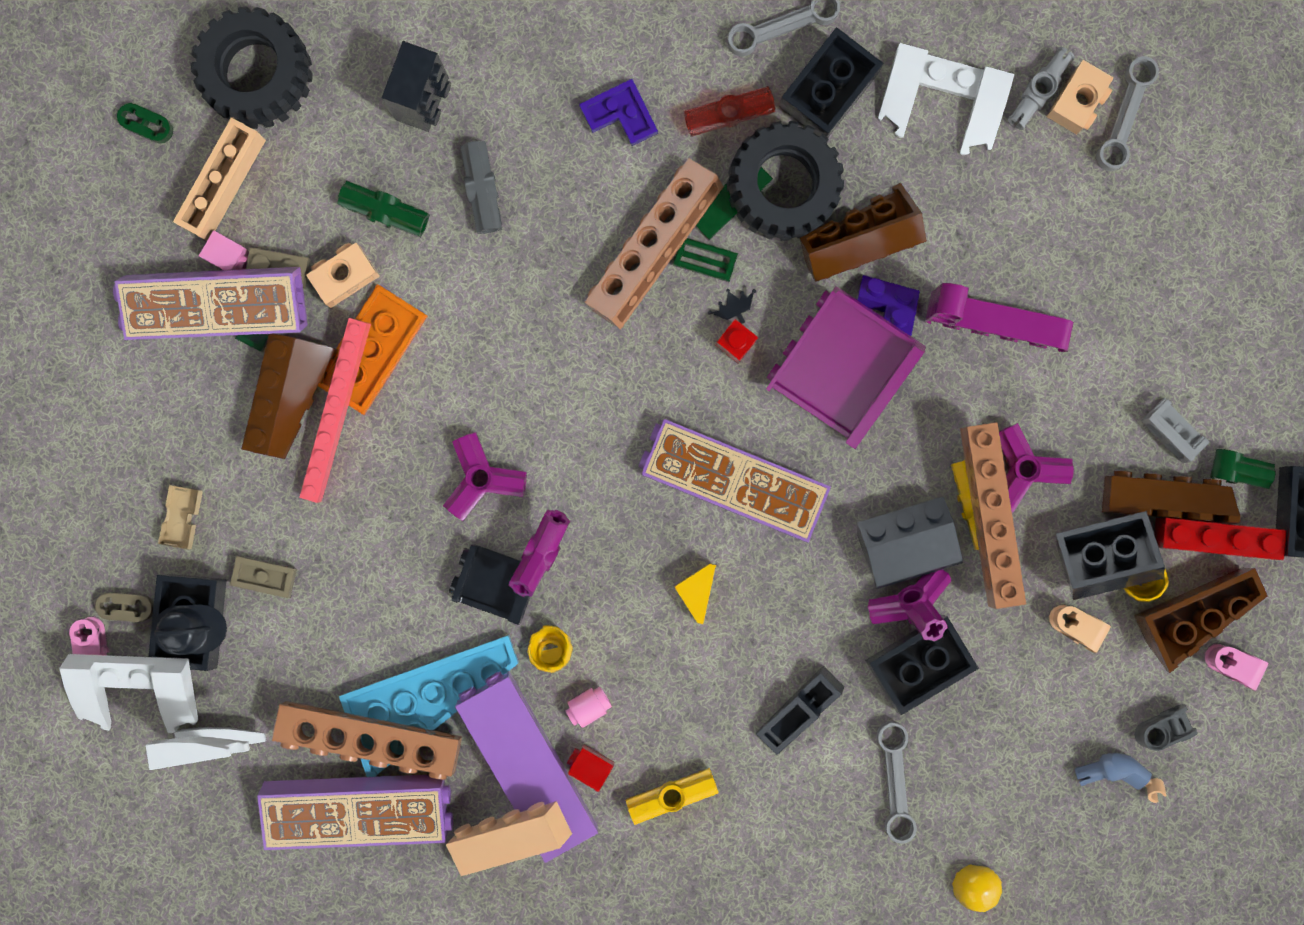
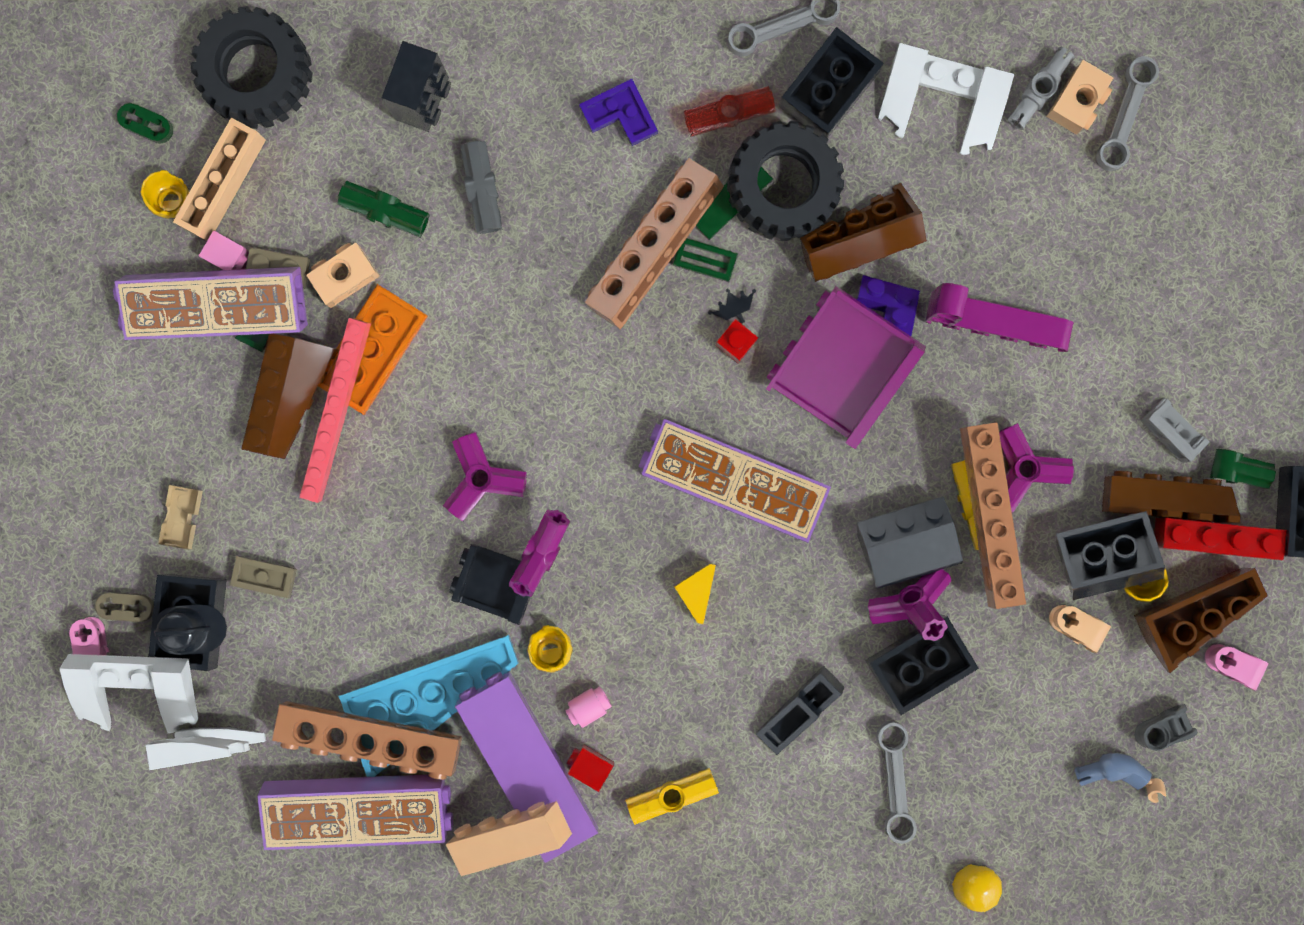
(157, 187): none -> yellow hair

